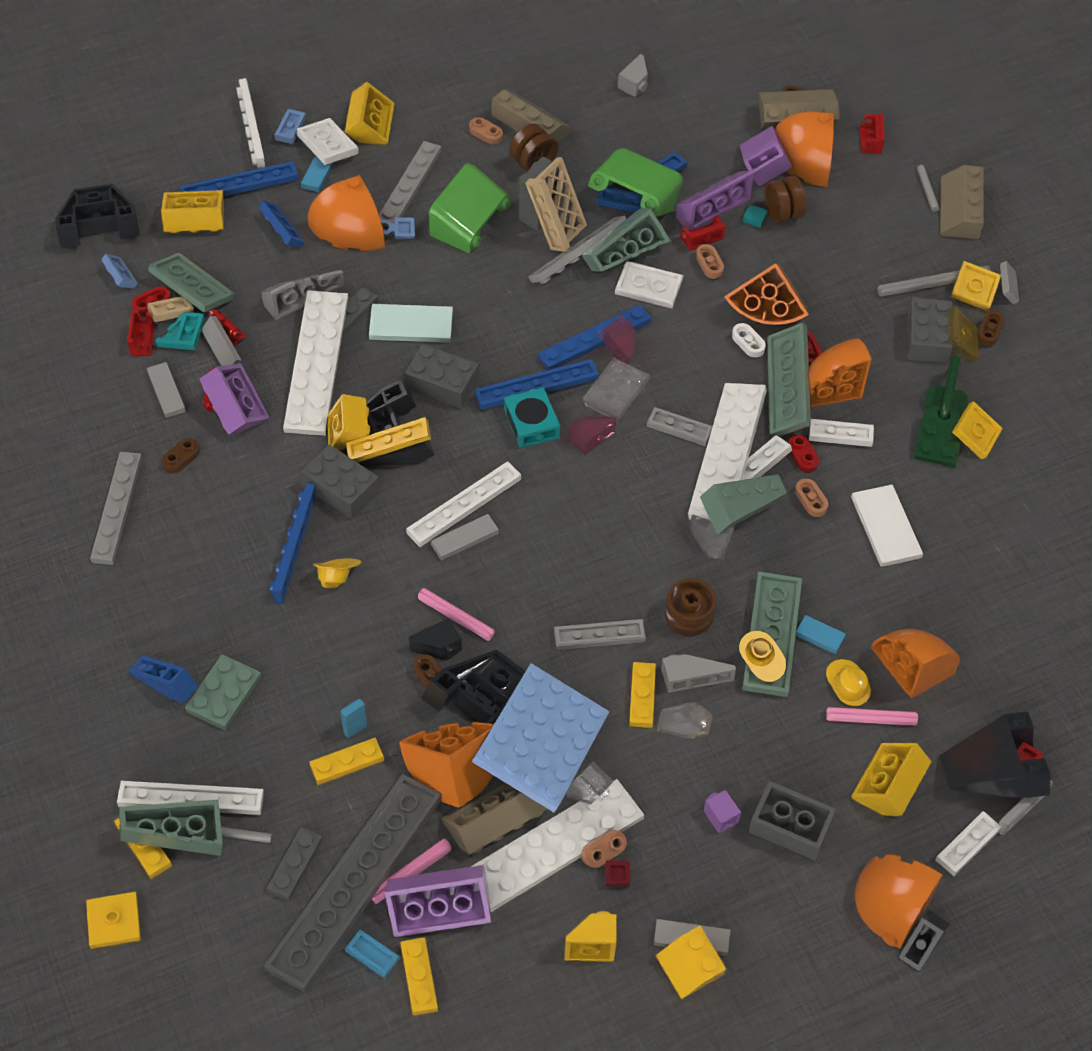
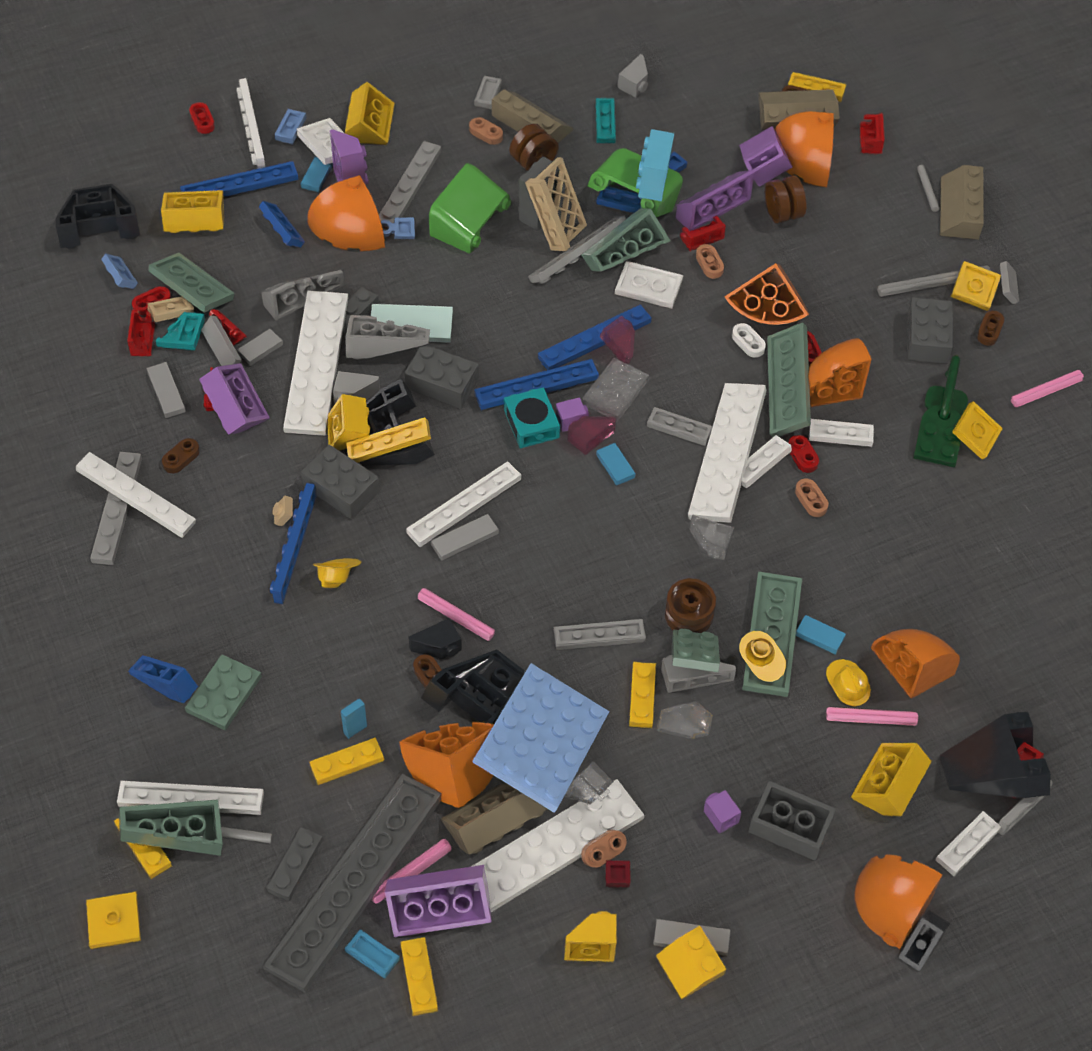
(135, 494): none -> white plate
(202, 118): none -> red plate
(260, 347): none -> light grey tile
(283, 510): none -> tan plate
(347, 156): none -> medium lavender slope
(355, 385): none -> light grey slope
(374, 338): none -> light grey wedge
(488, 89): none -> light grey tile
(569, 412): none -> medium lavender brick
(605, 120): none -> teal tile
(615, 464): none -> dark azure tile
(654, 165): none -> medium azure brick
(695, 650): none -> sand green plate
(738, 500): sand green wedge -> none
(755, 216): teal tile -> none
(813, 83): none -> yellow plate
(886, 525): white tile -> none
(963, 333): clear yellow tile -> none
(1047, 388): none -> bright pink axle

